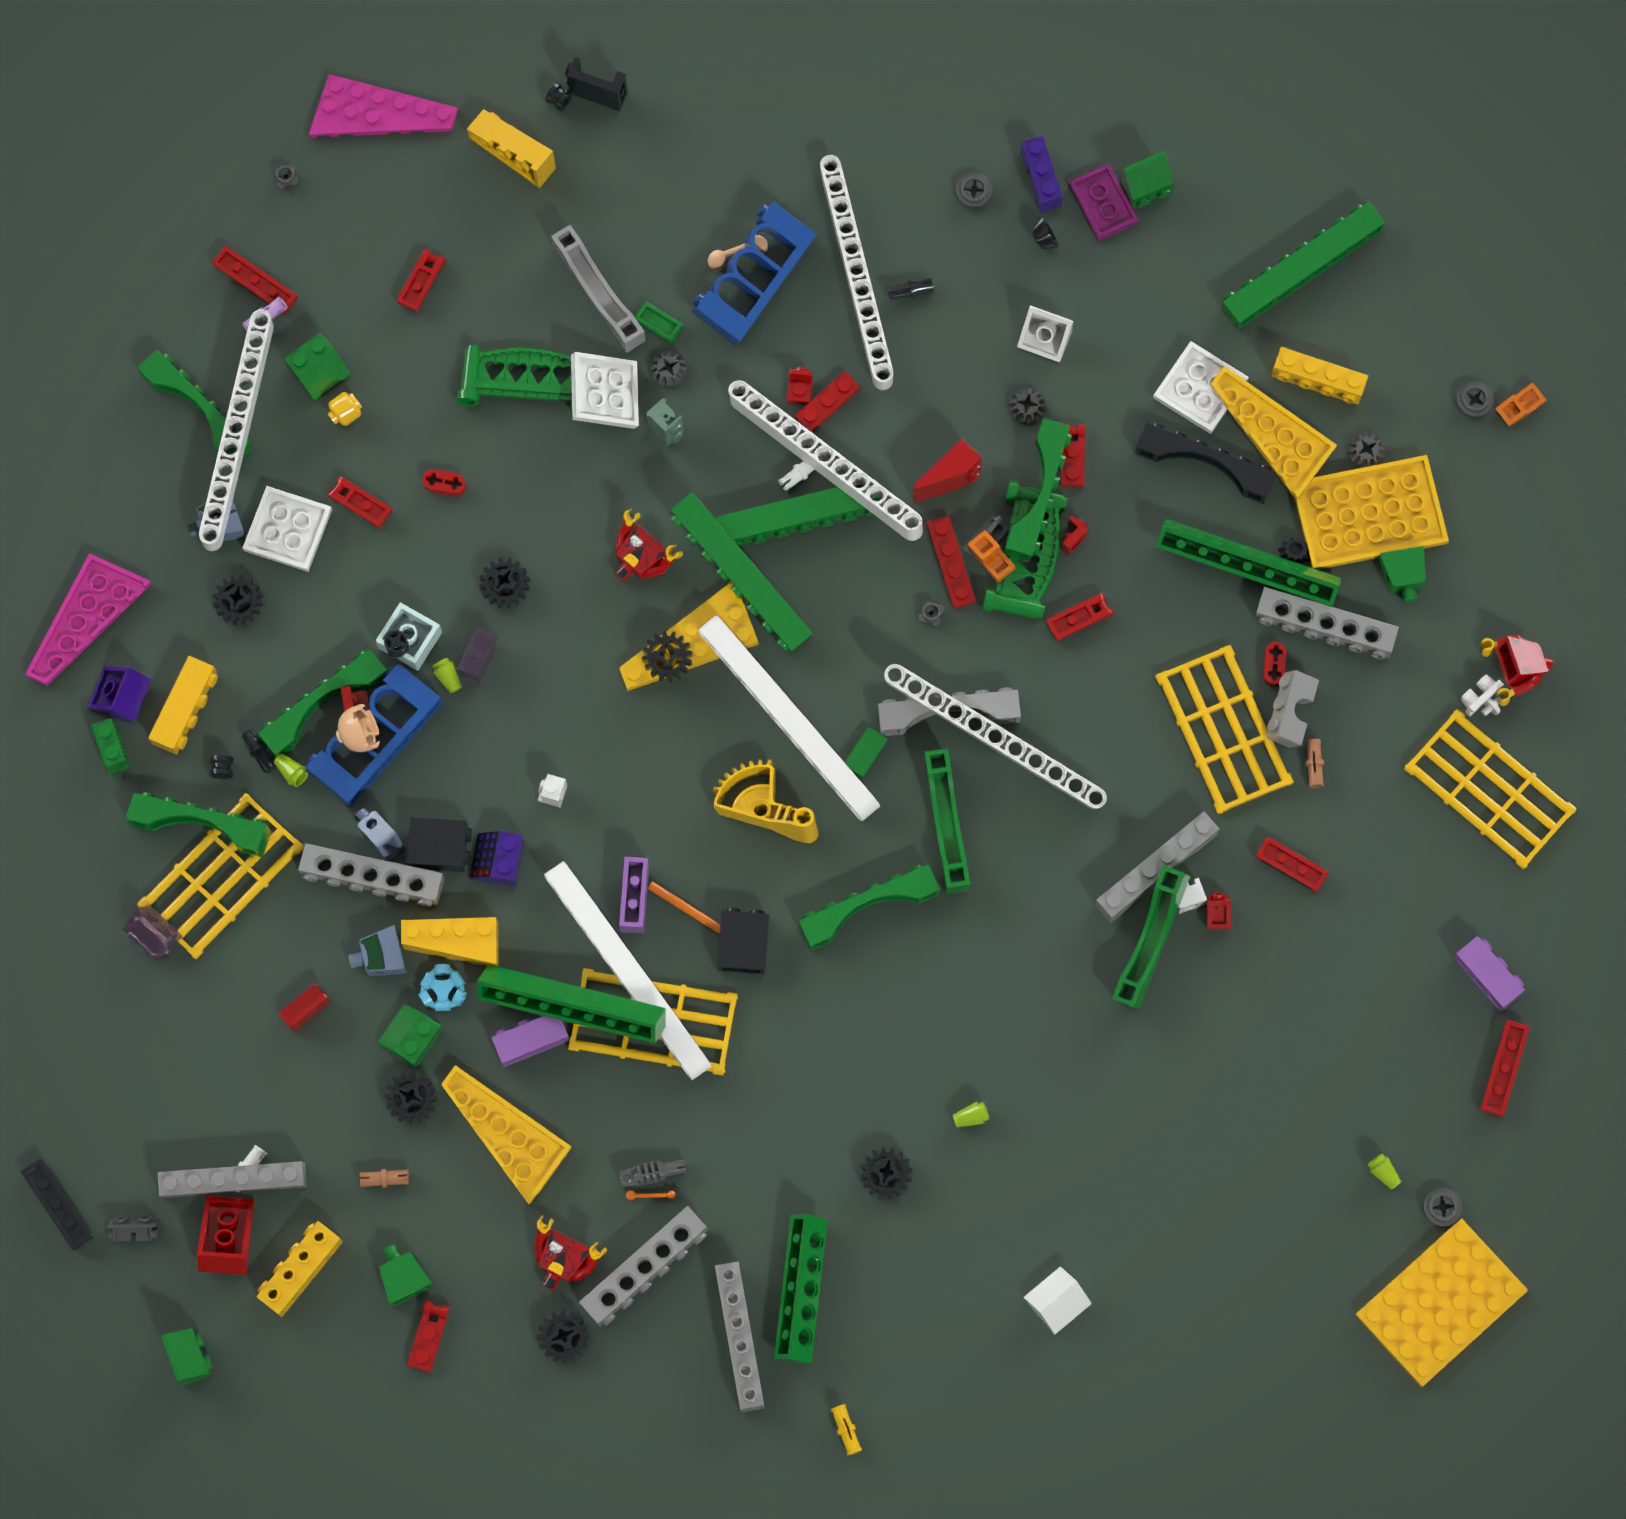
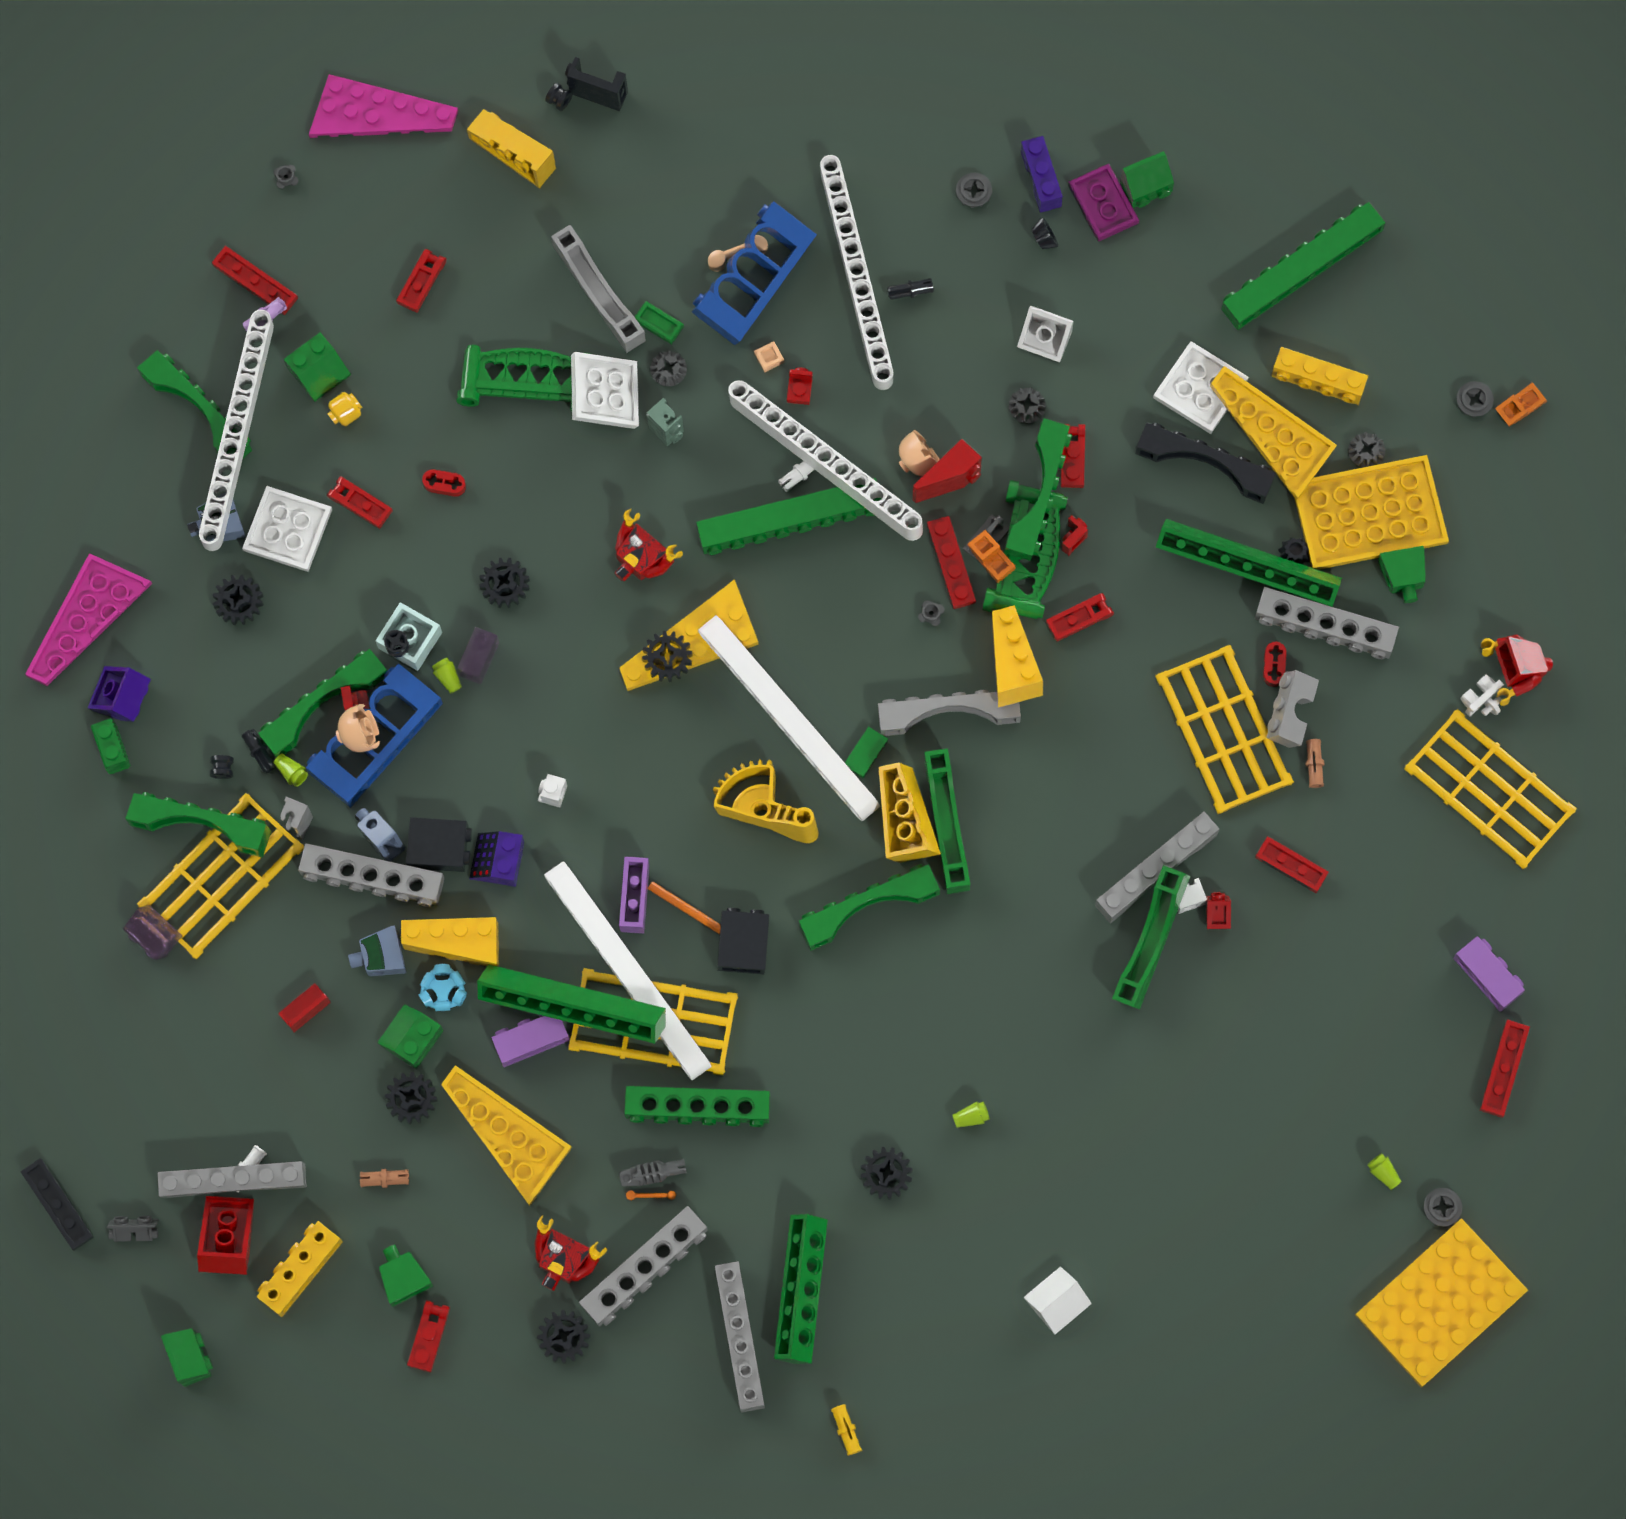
(182, 705): yellow brick -> none
(299, 817): none -> light grey hinge
(638, 1095): none -> green brick
(741, 573): green brick -> none
(769, 356): none -> light nougat tile
(827, 402): red plate -> none
(905, 817): none -> yellow wedge
(916, 454): none -> light nougat cylinder
(1006, 737): white beam -> none
(1014, 662): none -> yellow wedge

